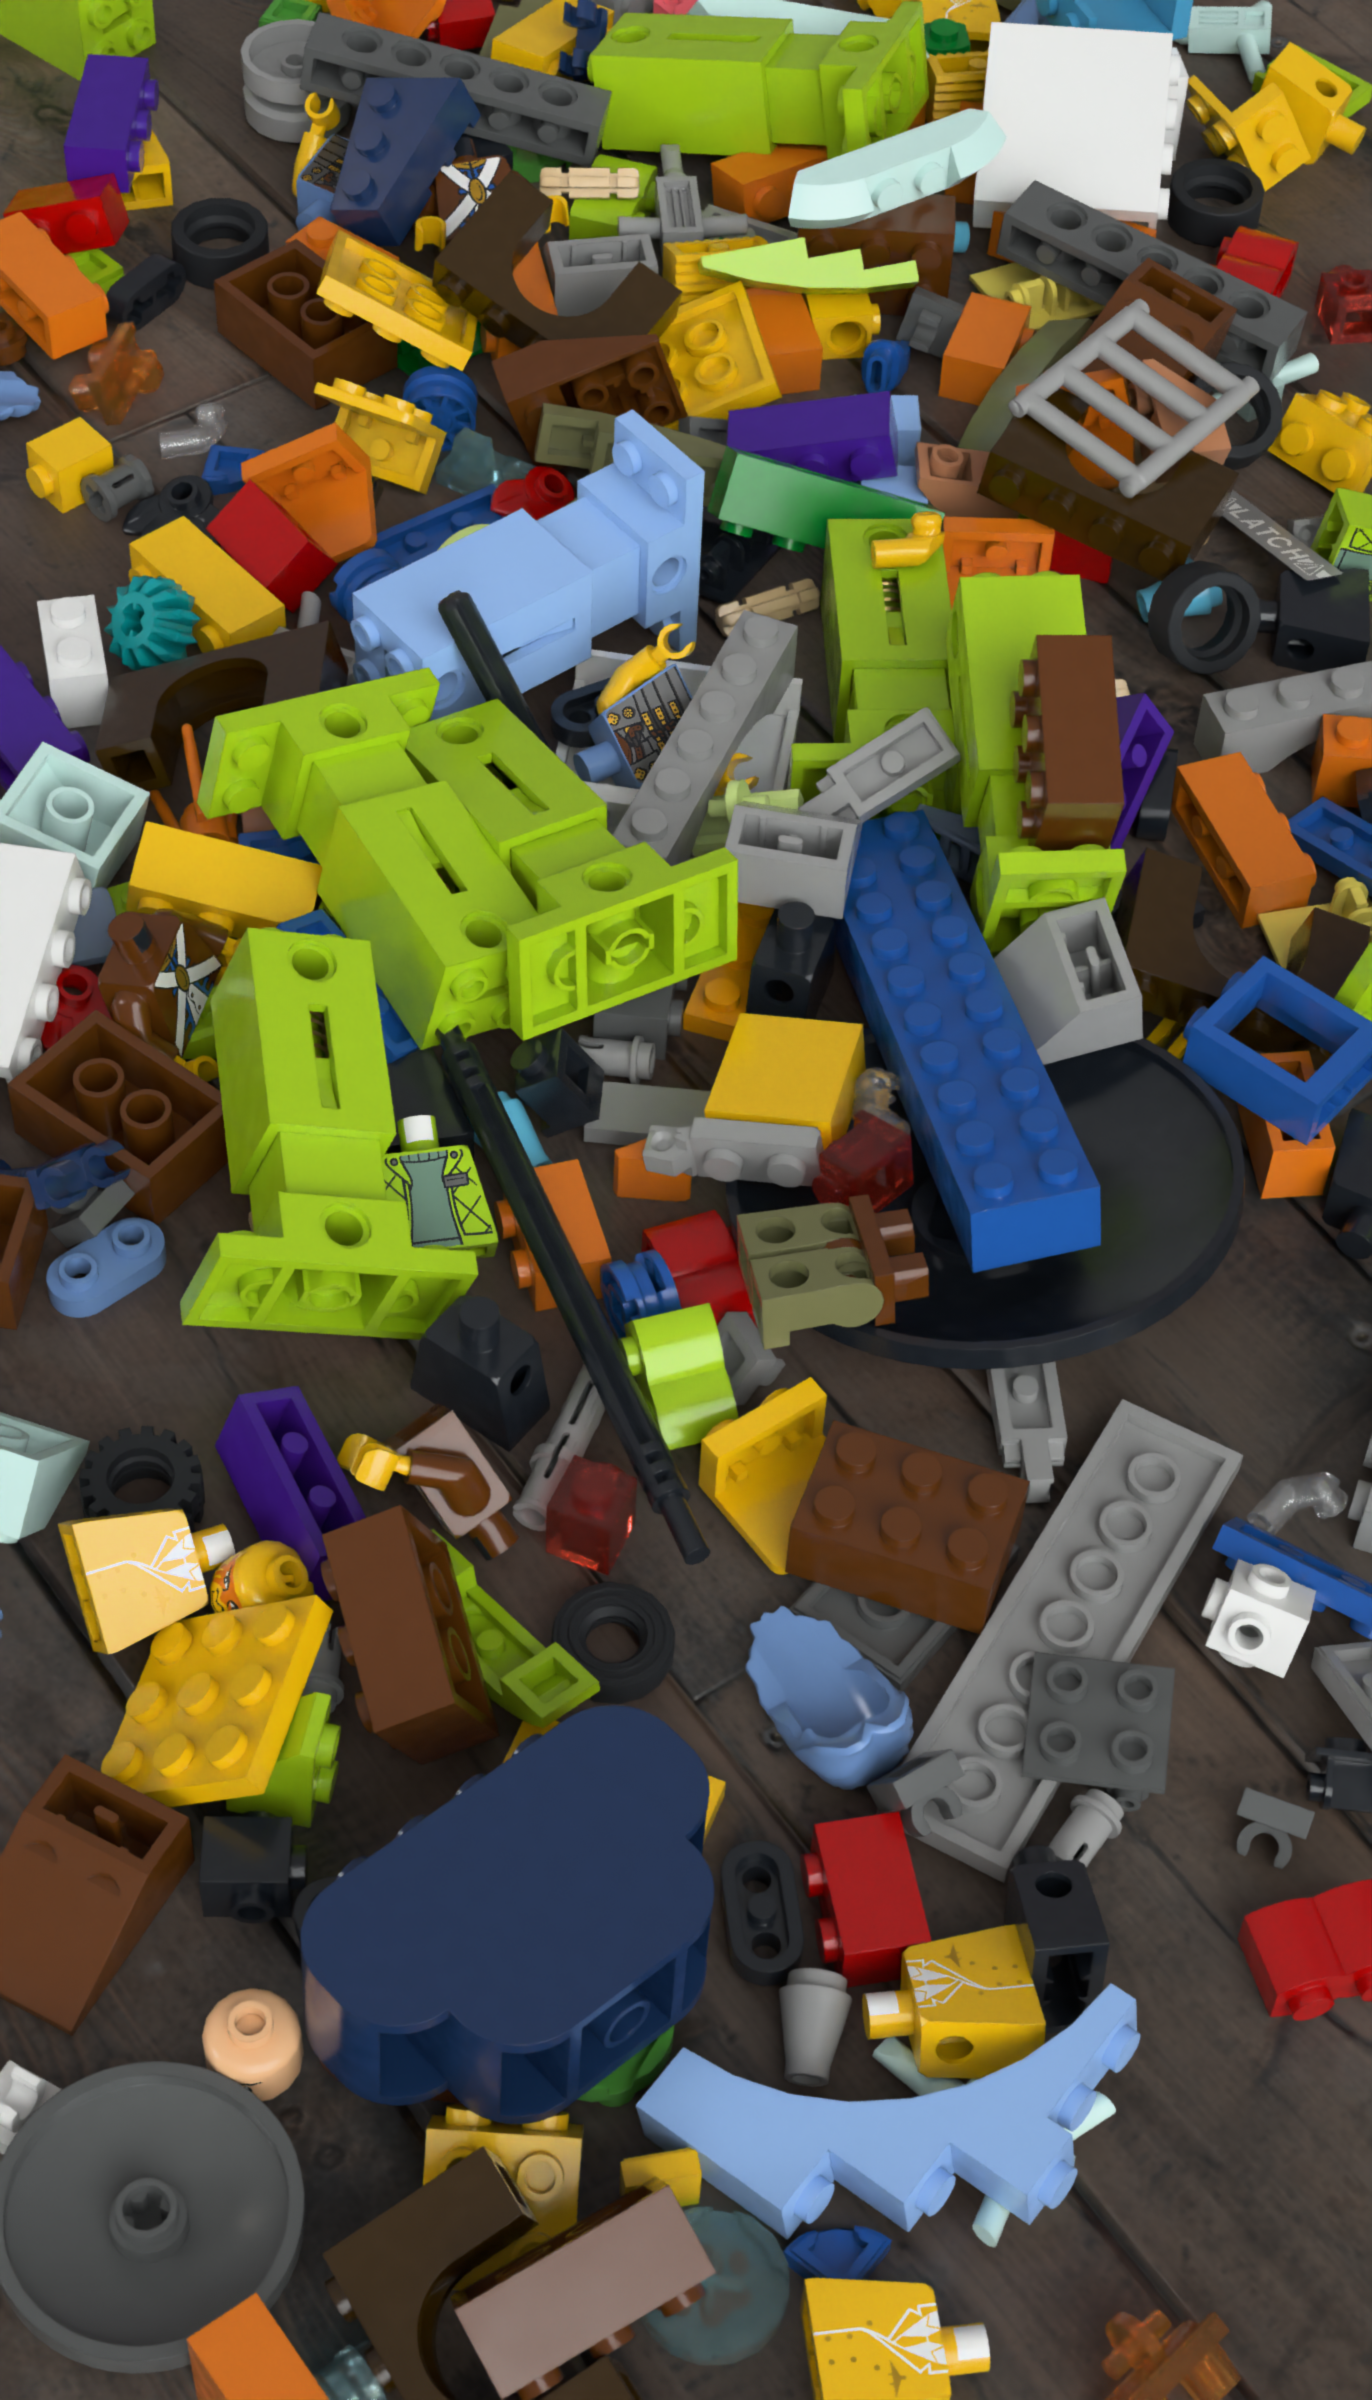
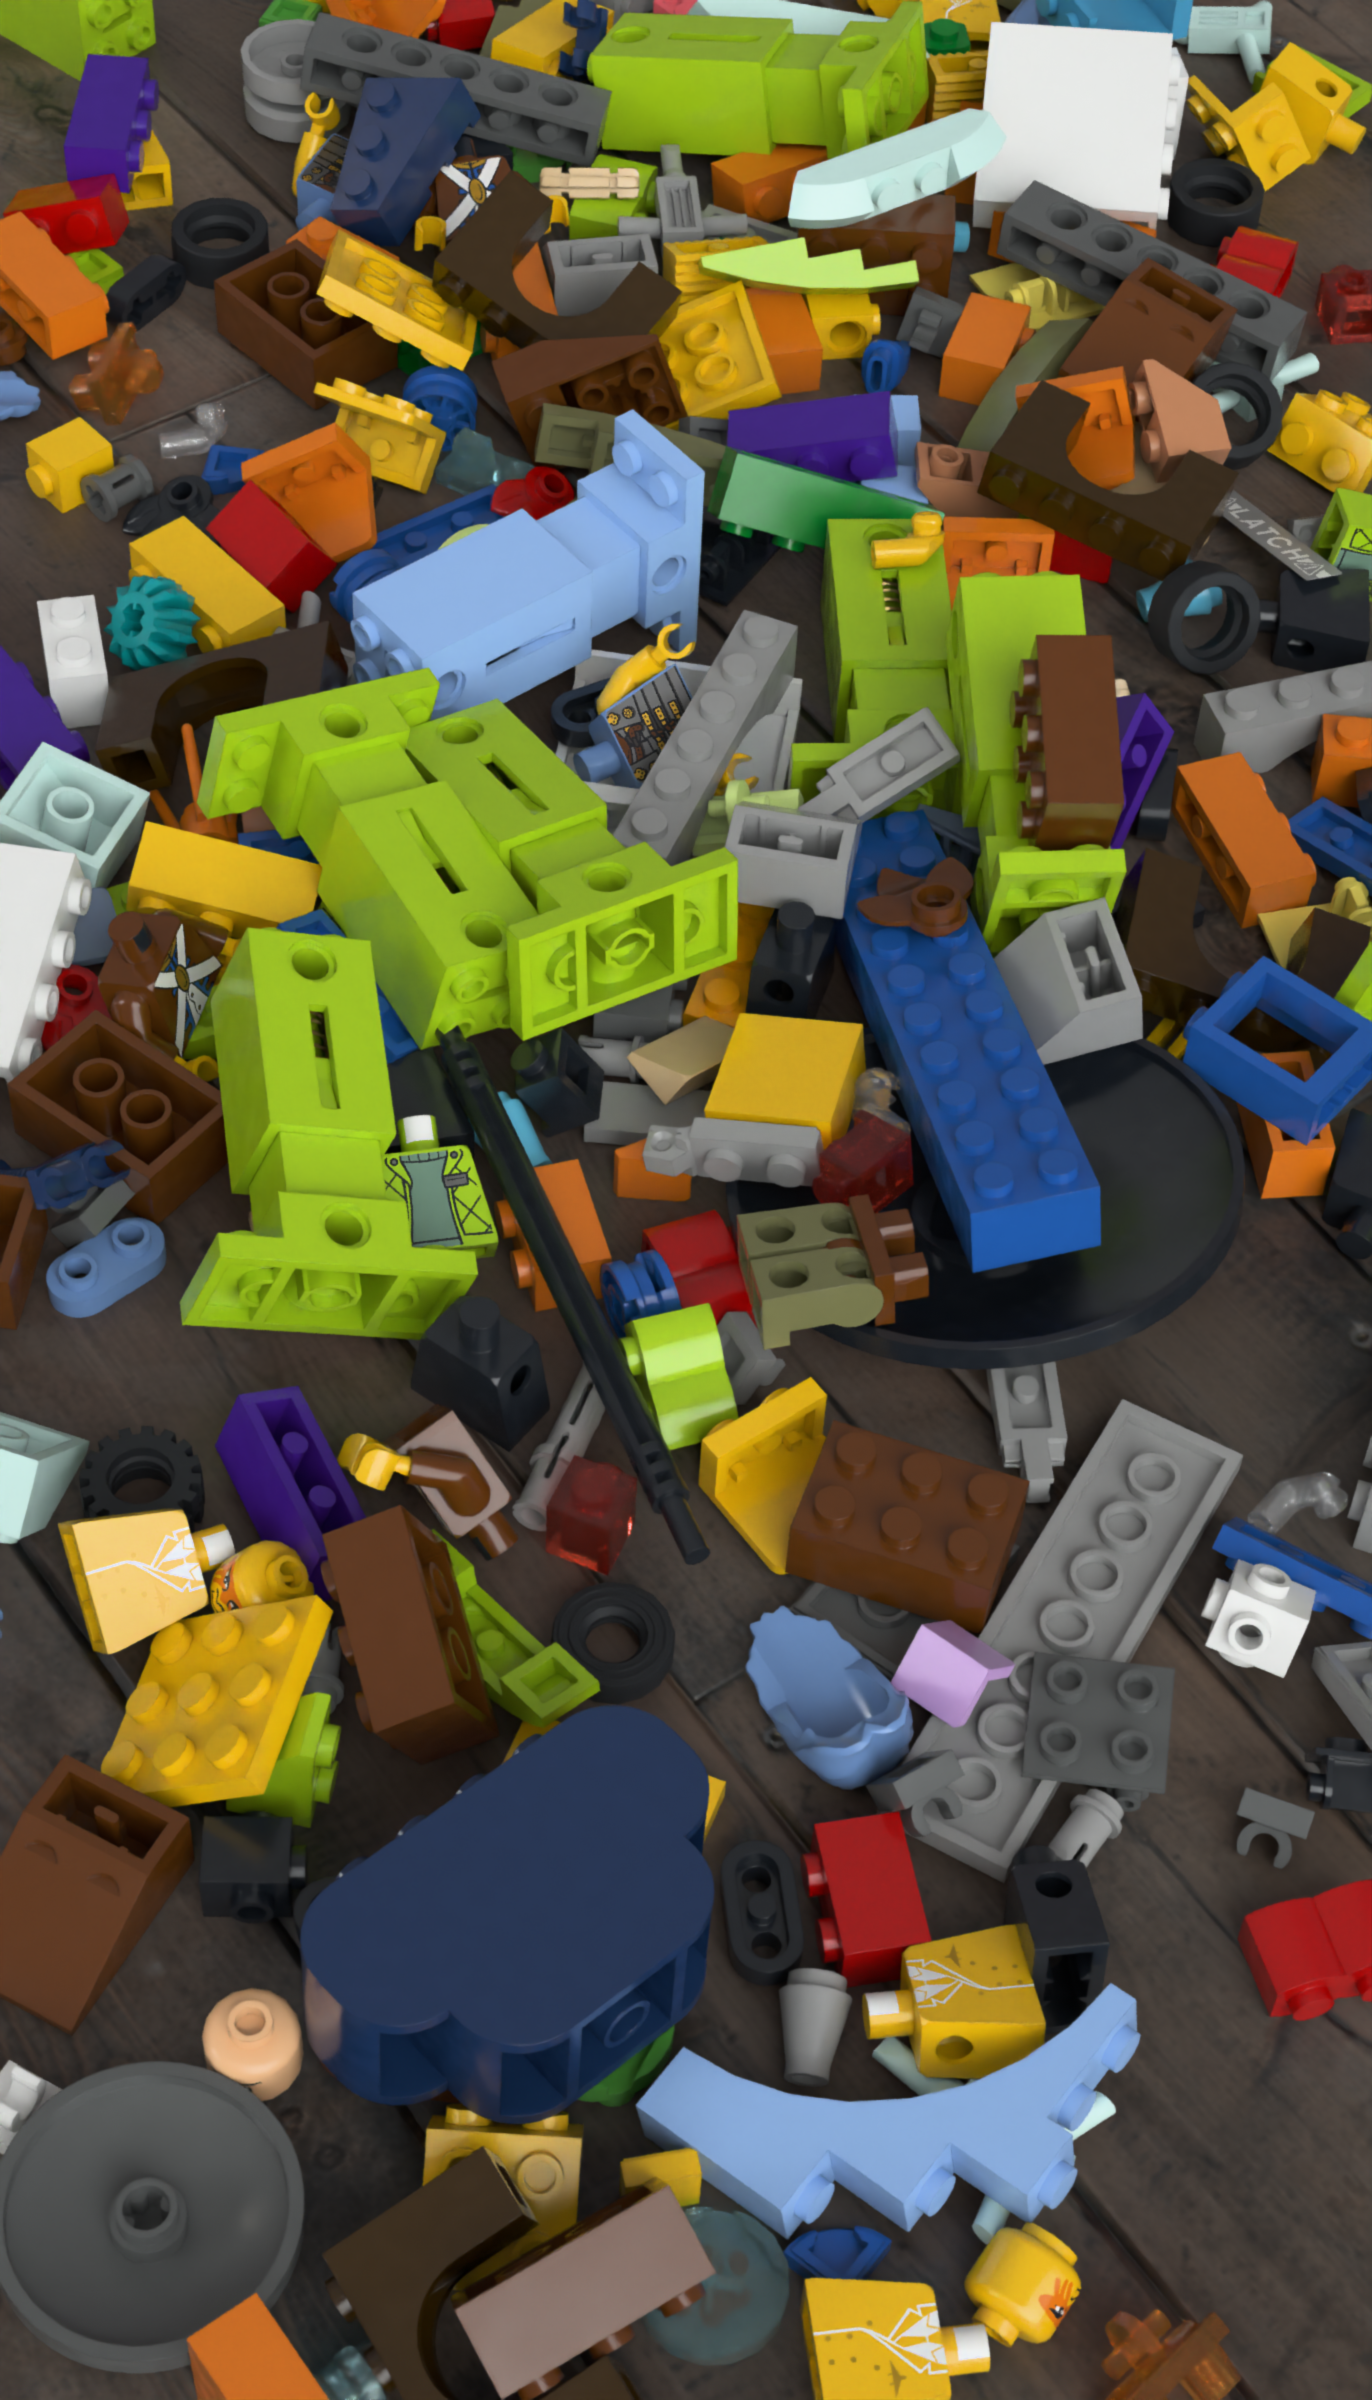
(484, 656): black axle -> none
(683, 1058): none -> tan slope
(774, 603): tan axle -> none
(926, 905): none -> reddish brown plate
(949, 1670): none -> lavender panel
(1023, 2284): none -> yellow head
(1165, 448): light grey bar -> none

